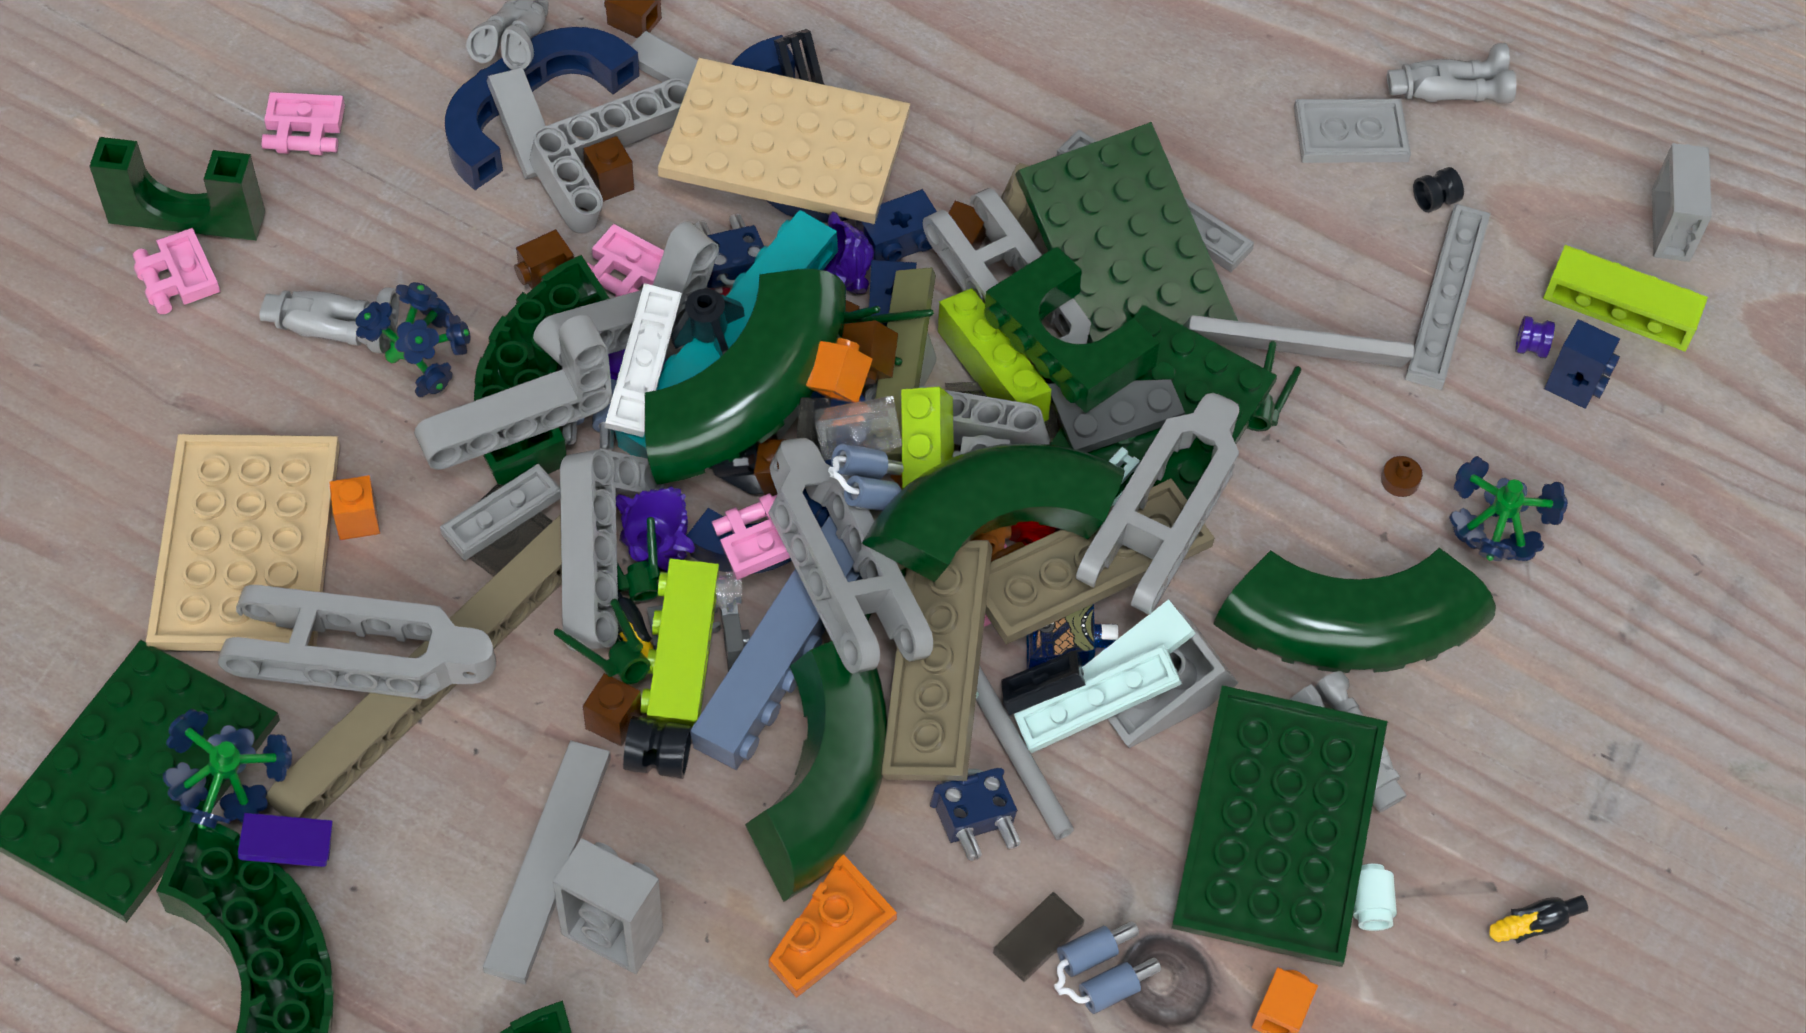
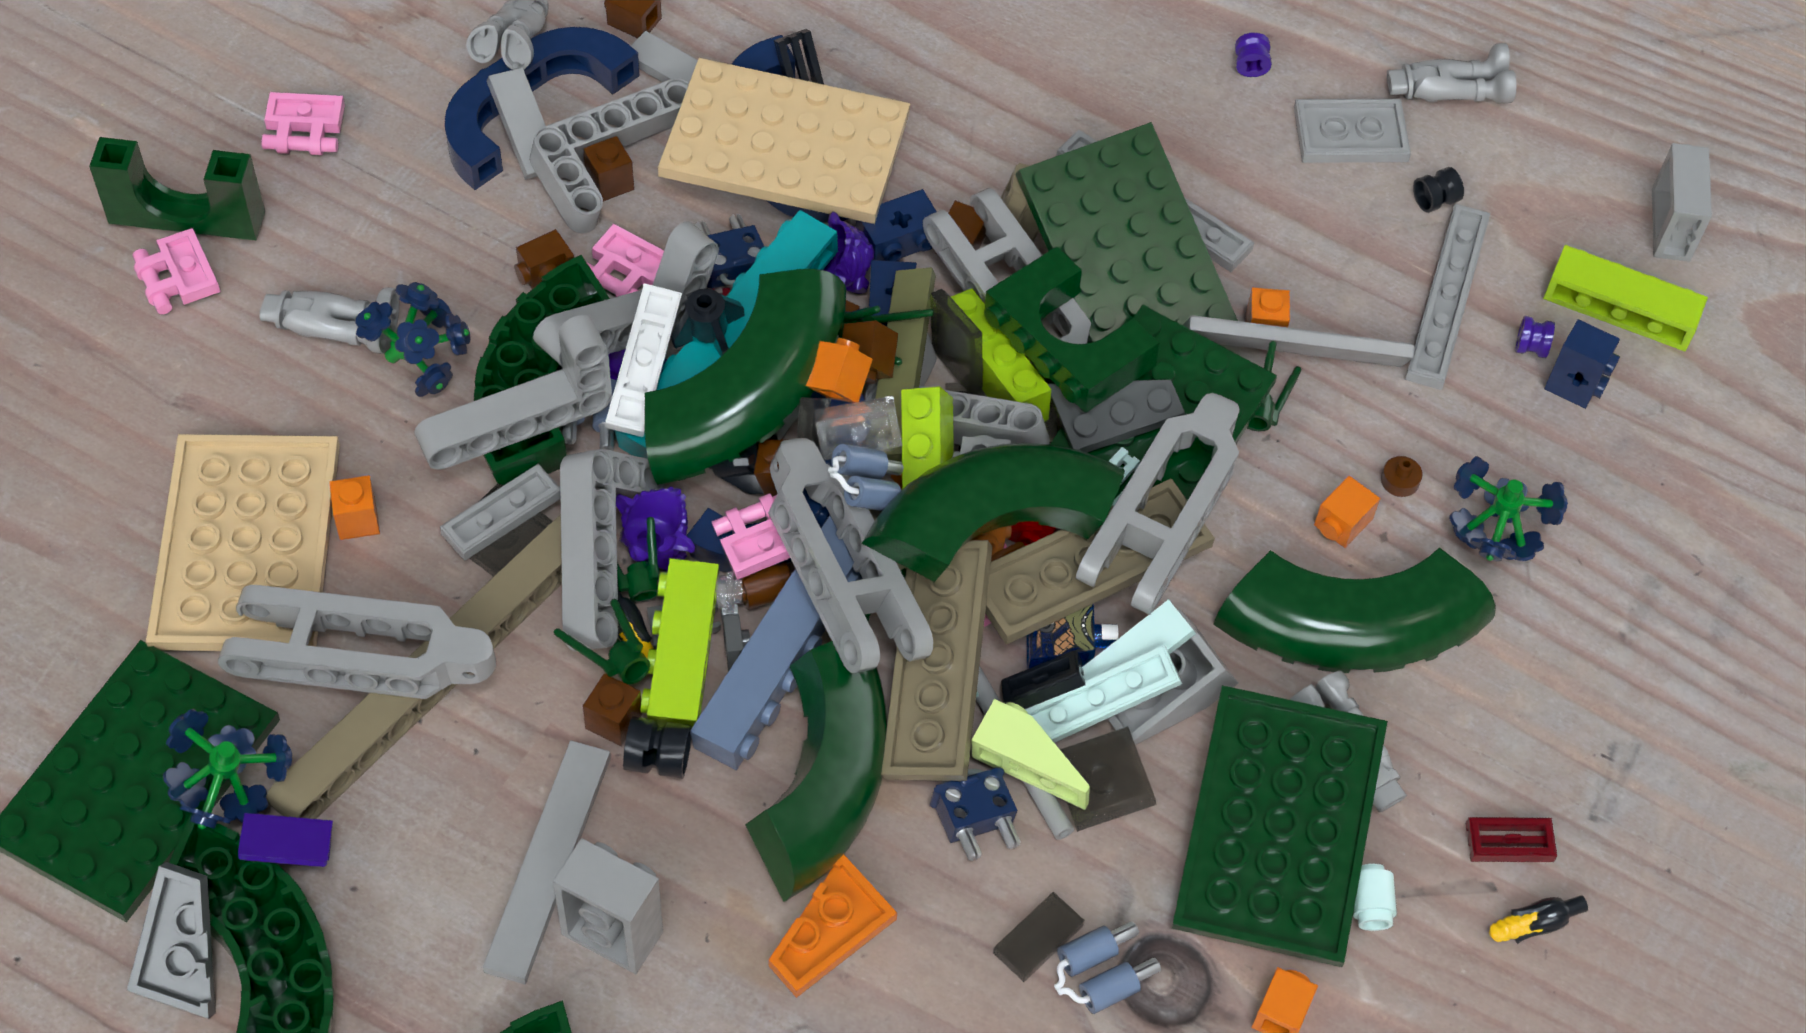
(175, 944): none -> wing
(764, 585): none -> reddish brown brick
(957, 341): none -> clear smoke tile
(1021, 747): none -> yellowish green slope
(1114, 777): none -> clear smoke tile
(1253, 54): none -> dark purple wheel
(1268, 307): none -> orange brick
(1346, 512): none -> orange brick
(1511, 846): none -> dark red tile

